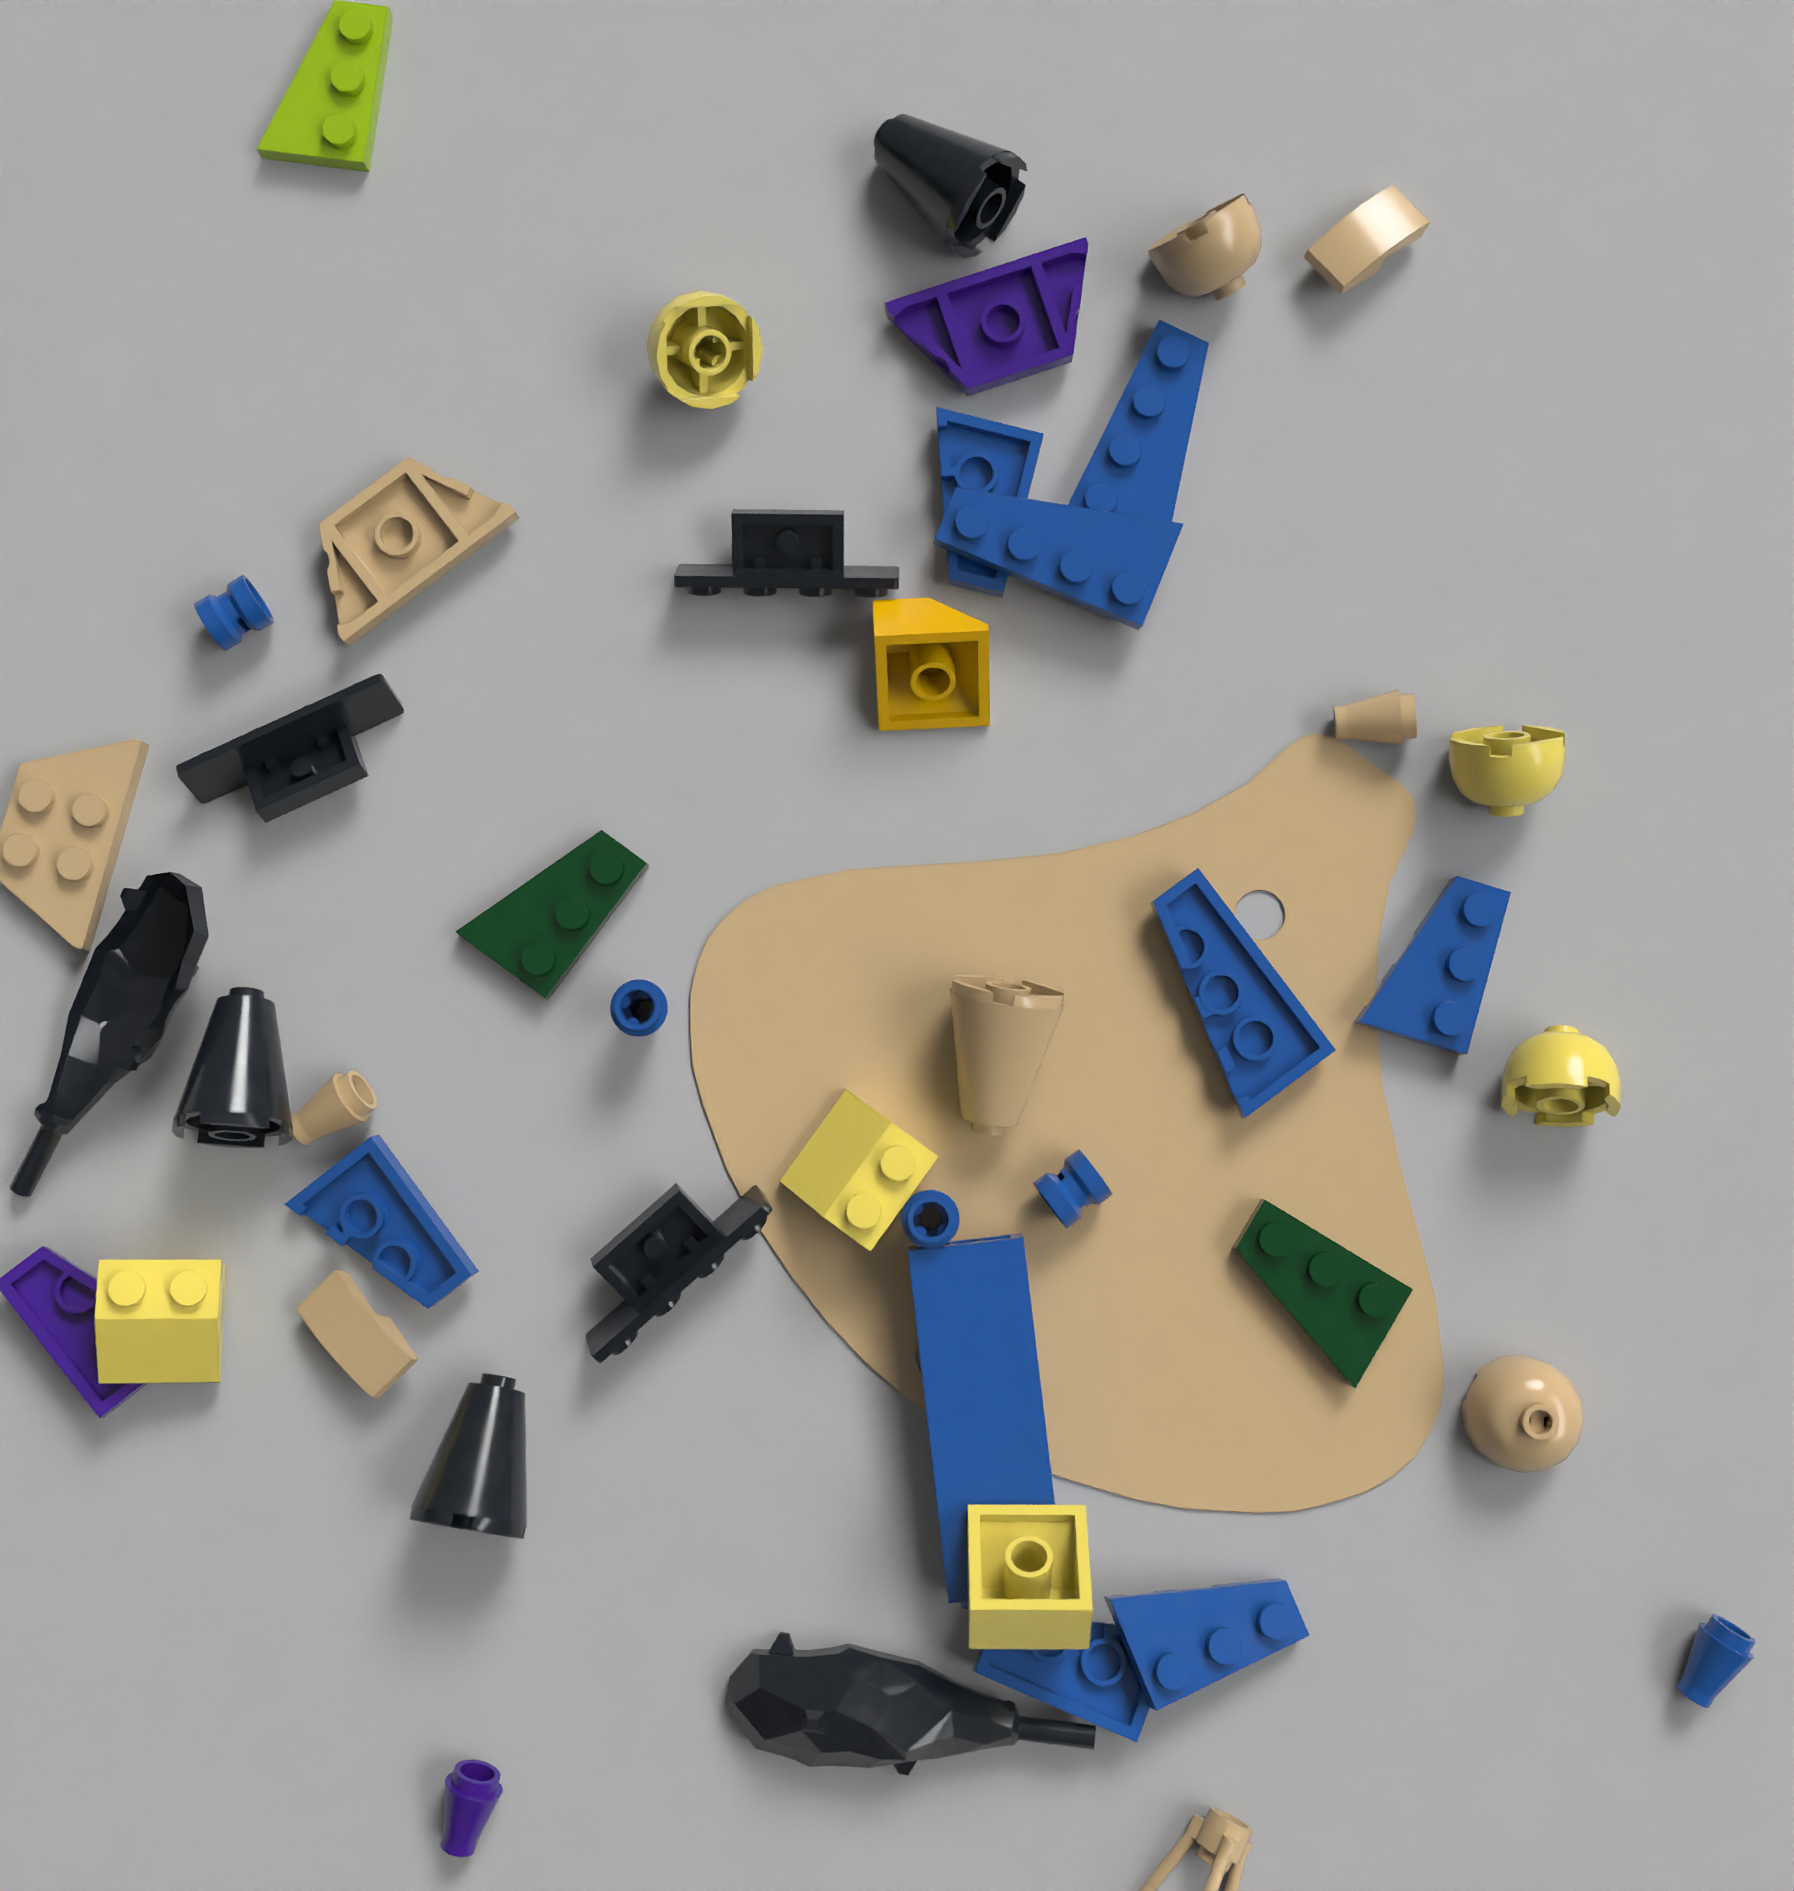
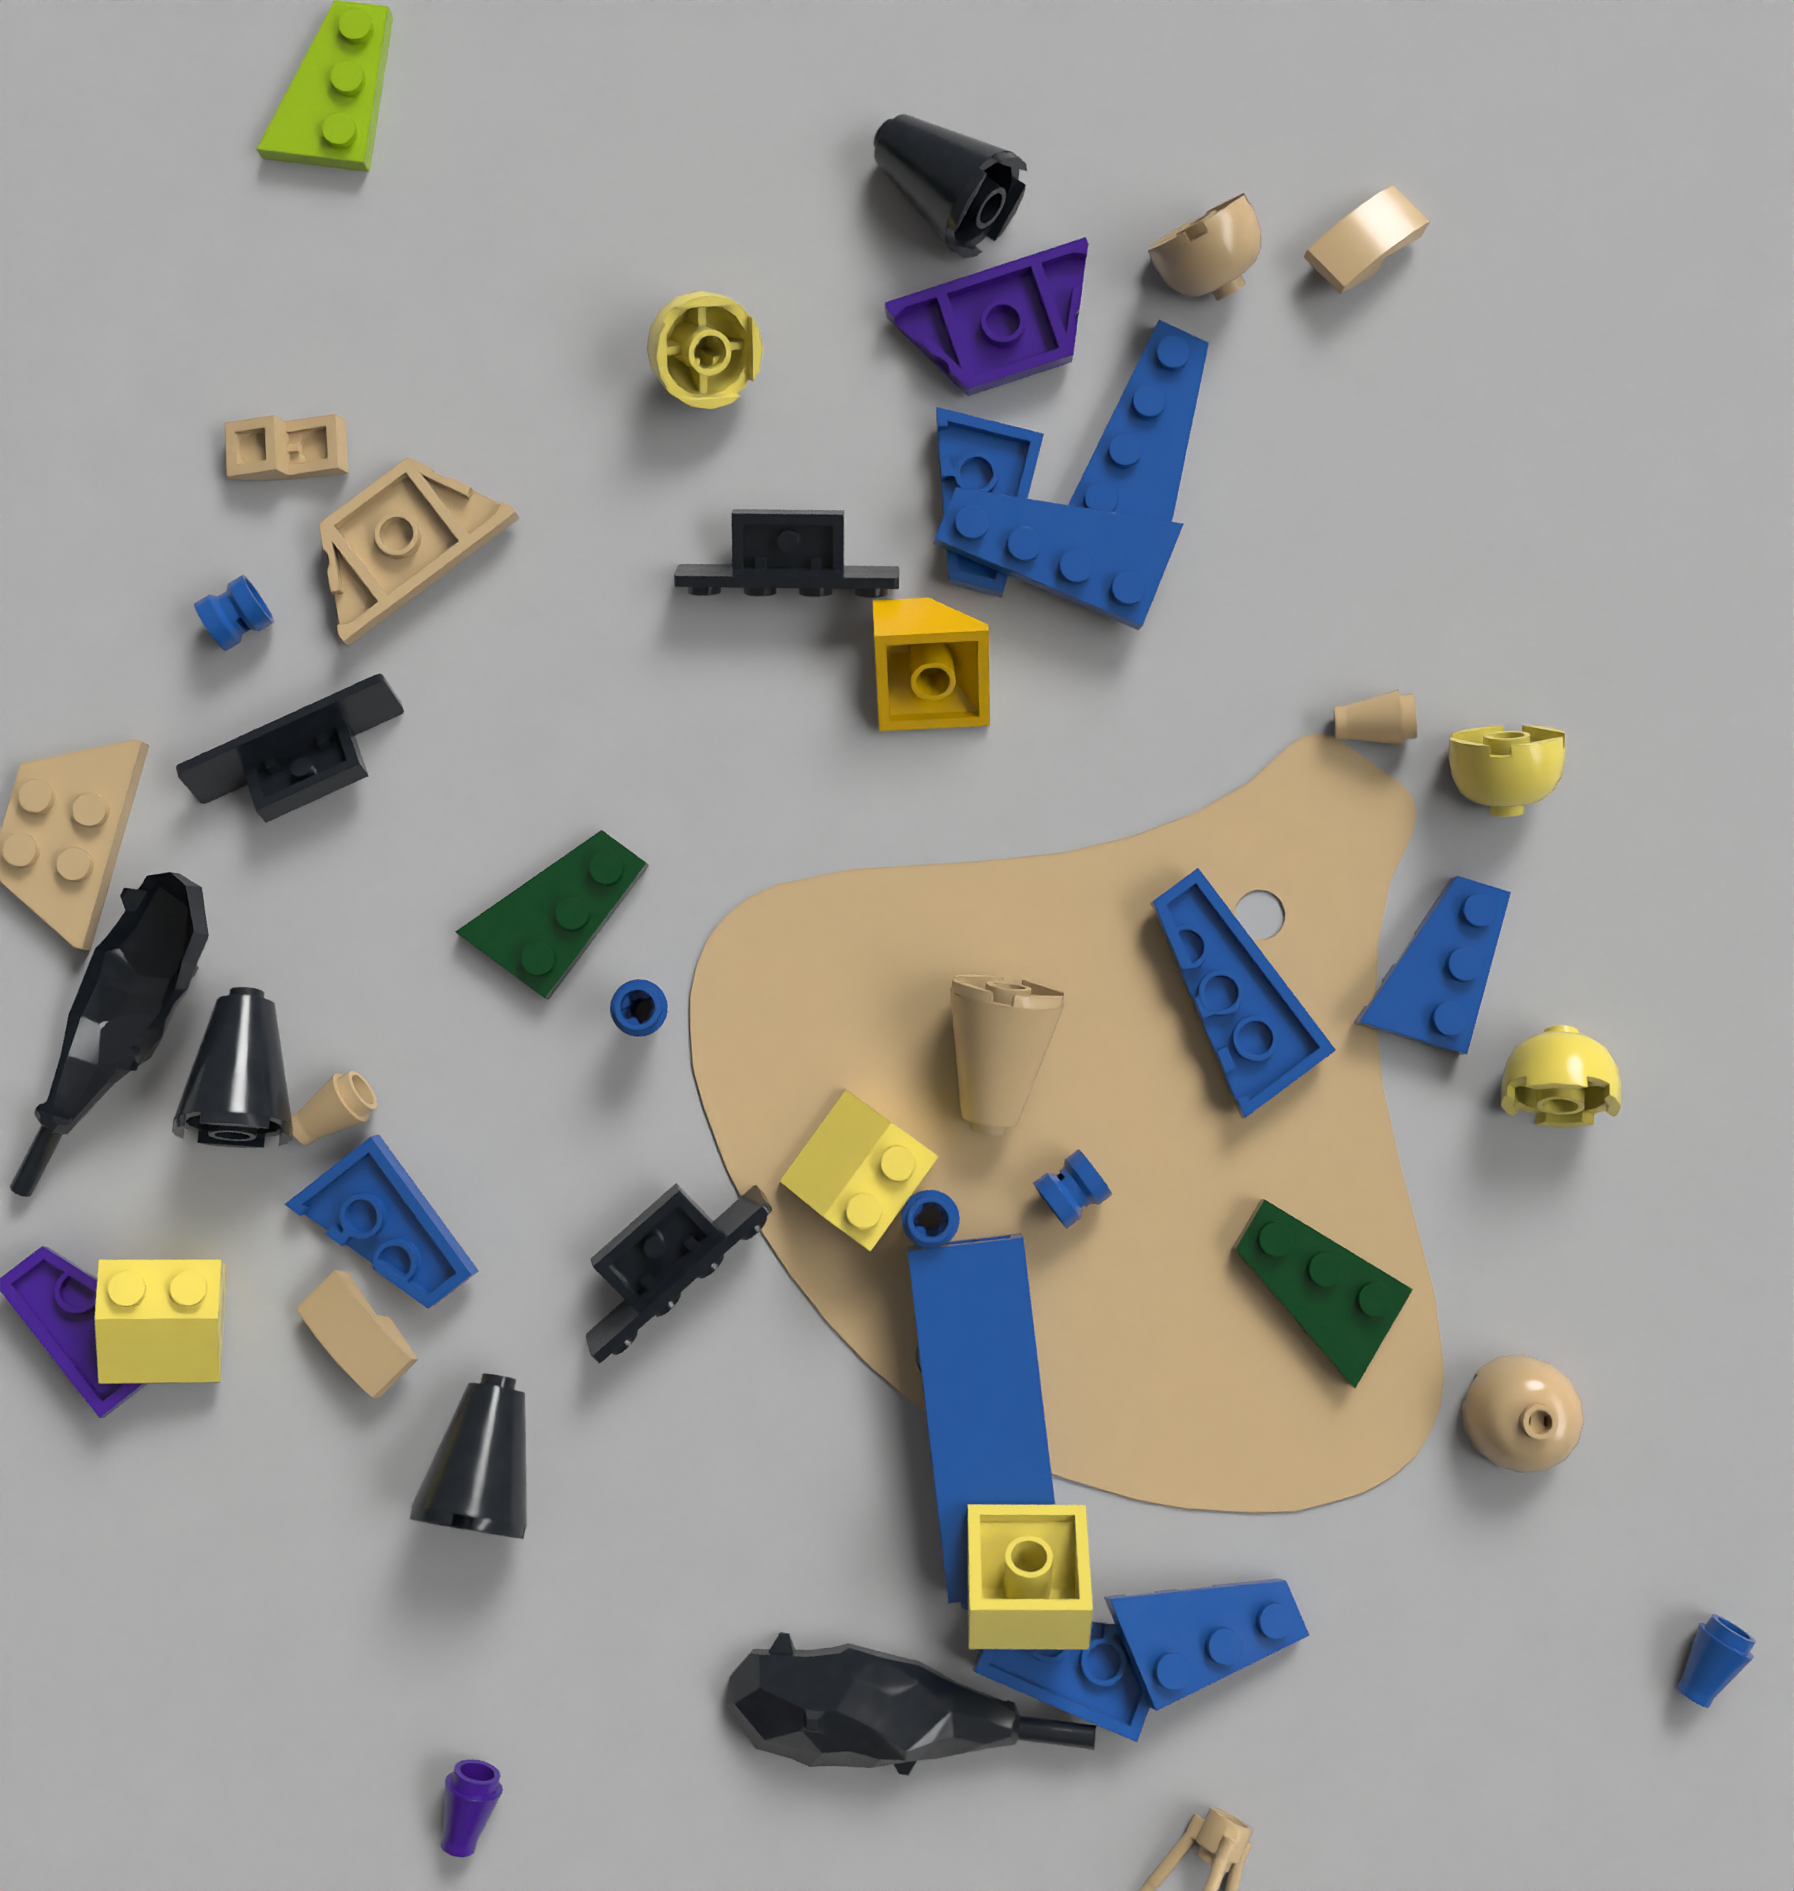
(286, 449): none -> tan slope

